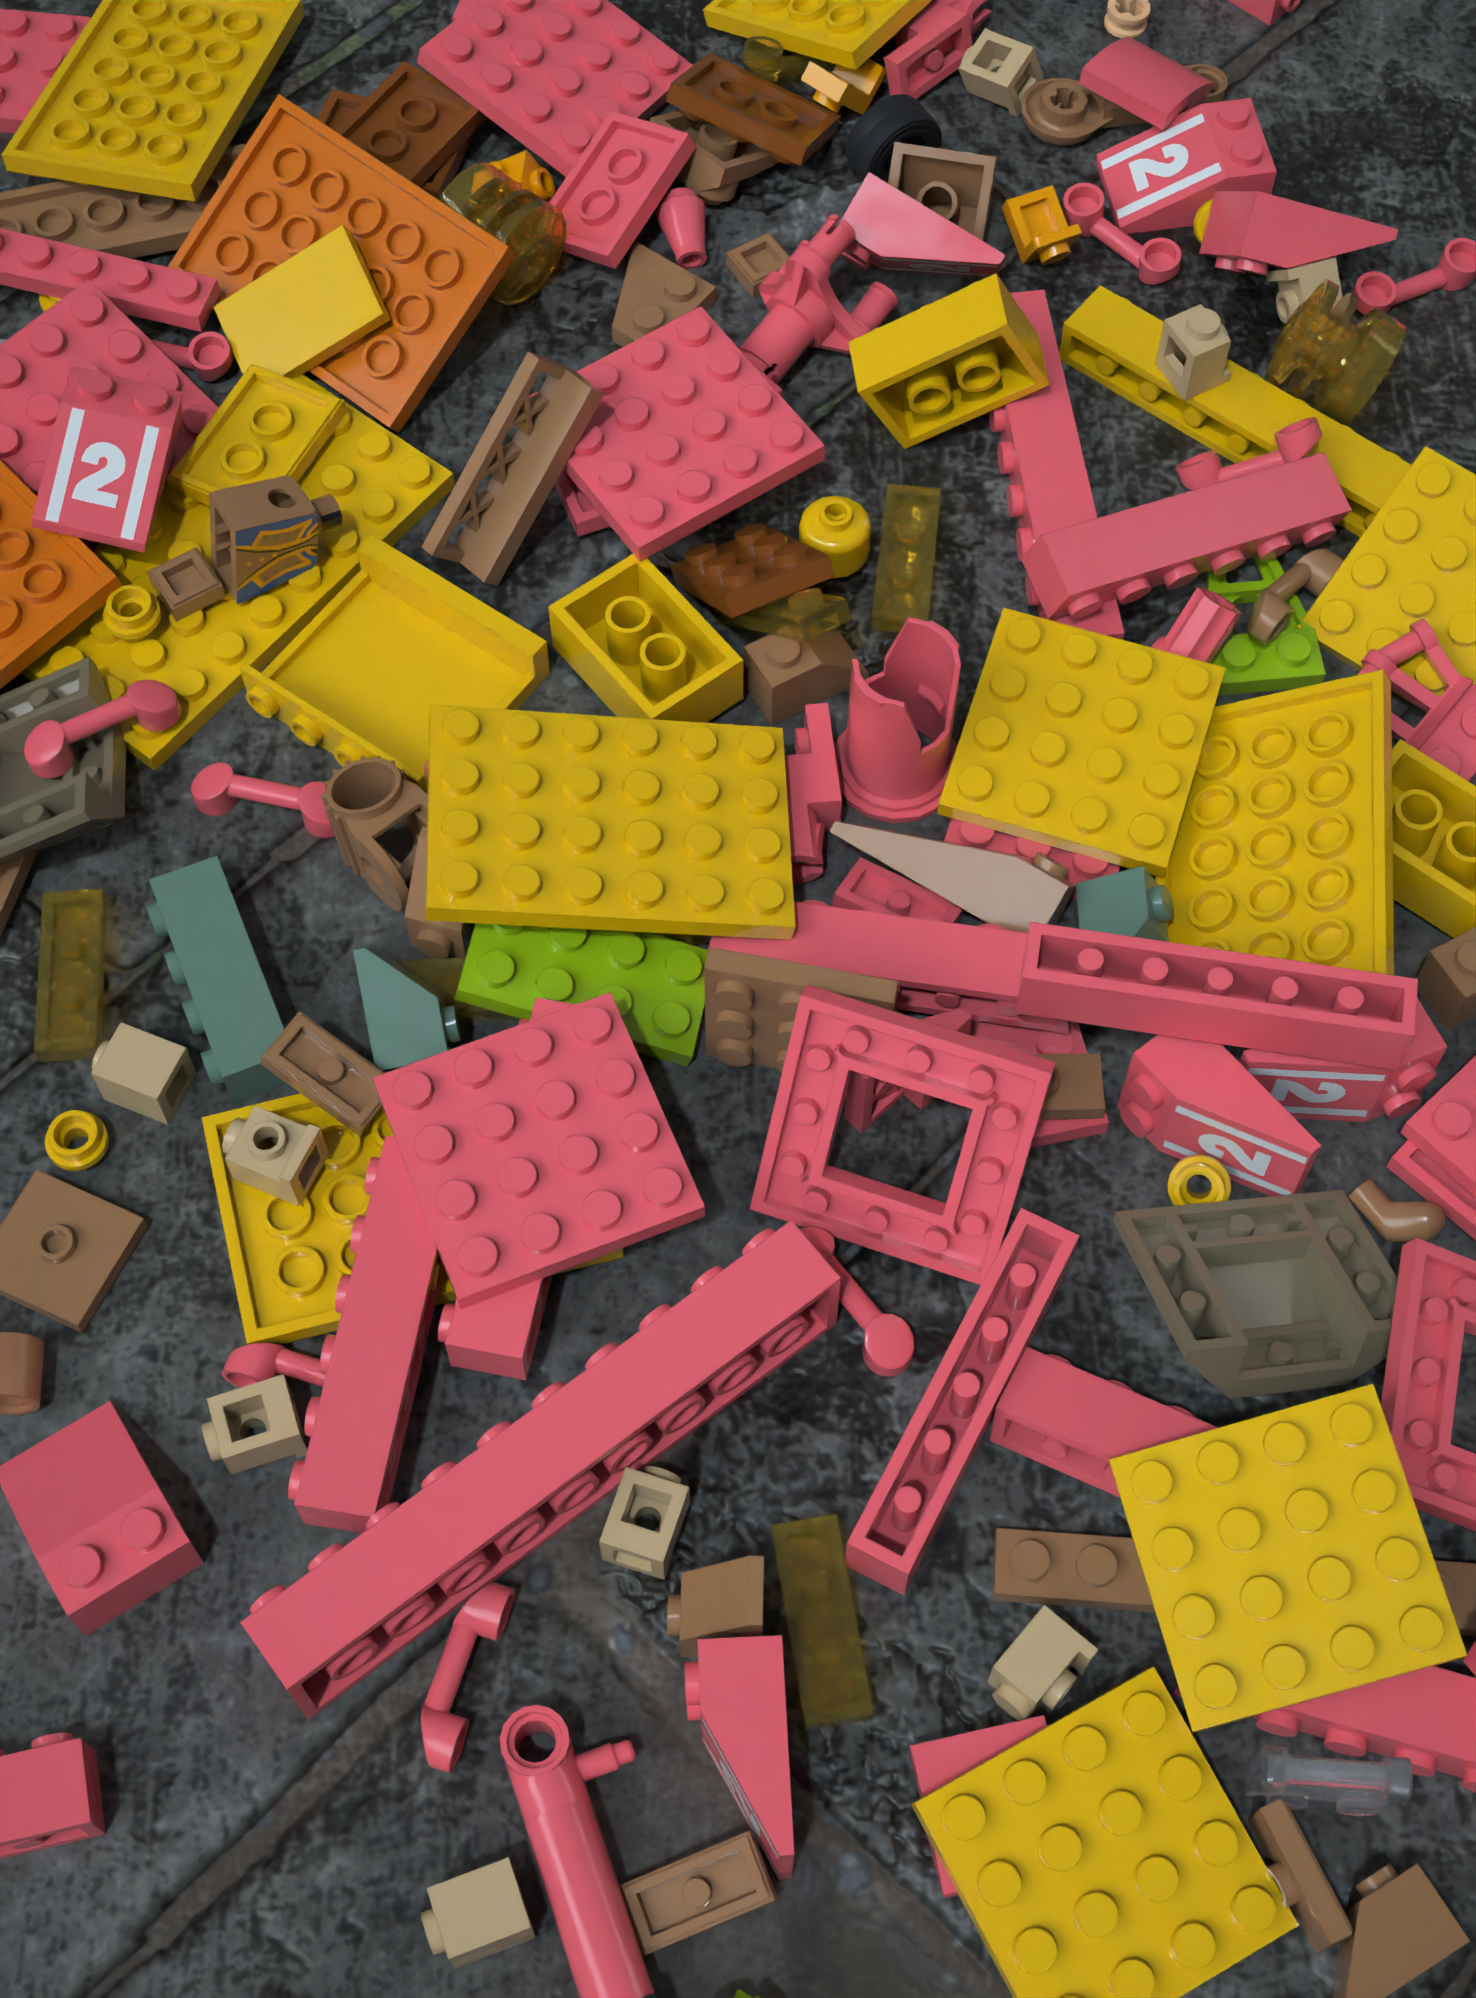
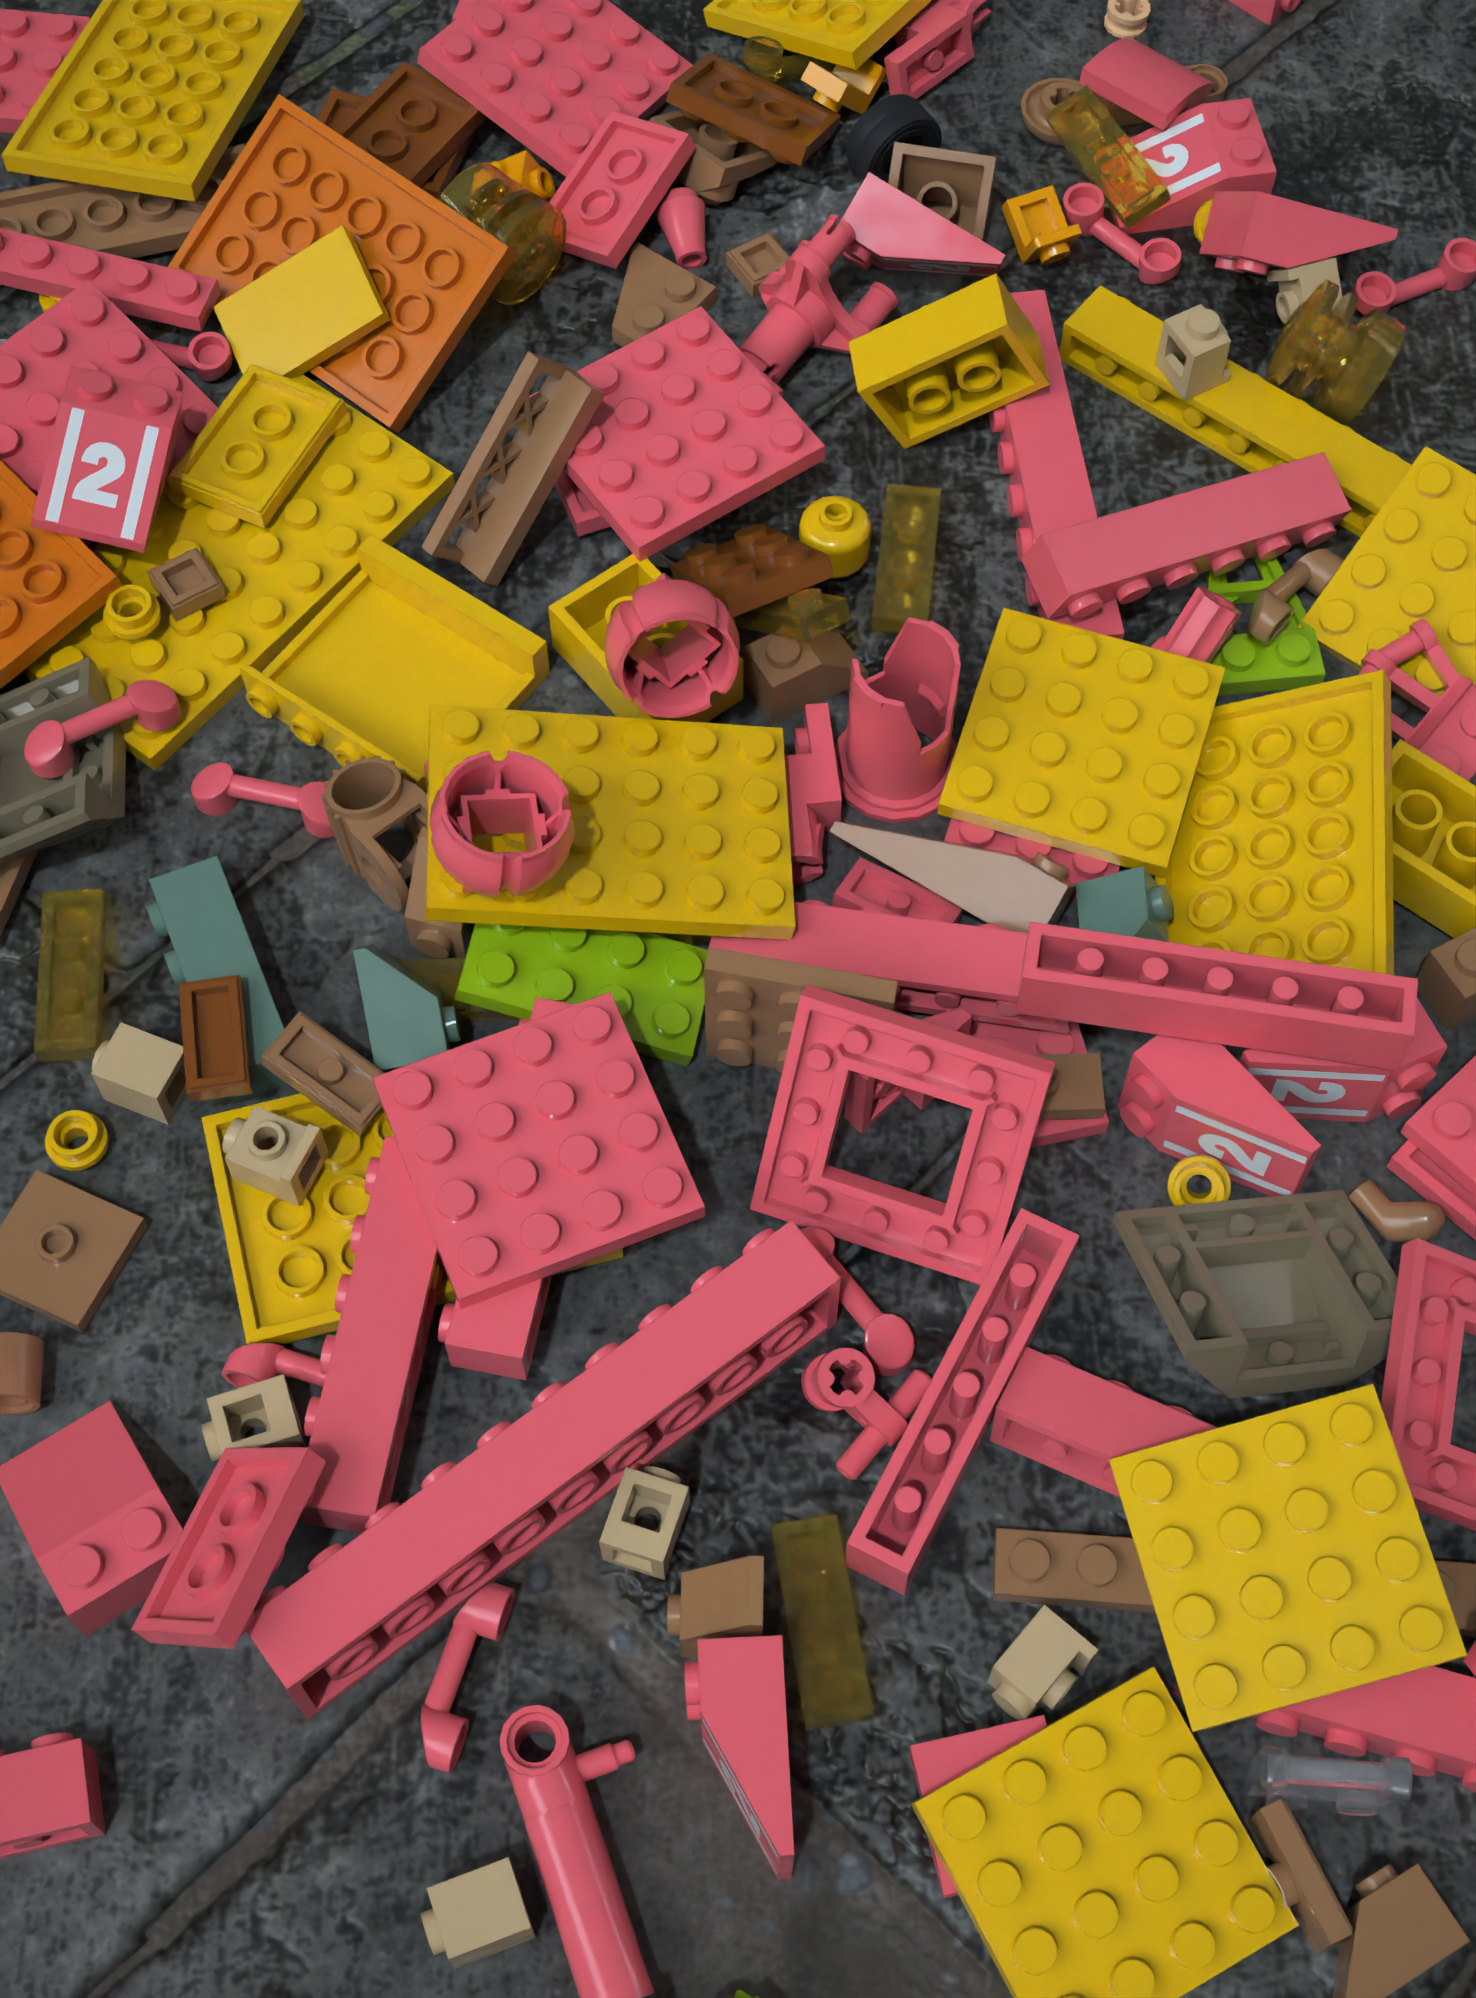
(215, 1038): none -> dark orange tile
(229, 1547): none -> coral plate
(266, 533): medium nougat torso -> none
(501, 799): none -> coral piece
(689, 666): none -> coral piece
(698, 1893): medium nougat plate -> none
(881, 1420): none -> coral piece
(1000, 70): tan brick -> none
(1107, 156): none -> clear yellow plate
(1293, 442): coral bar -> none

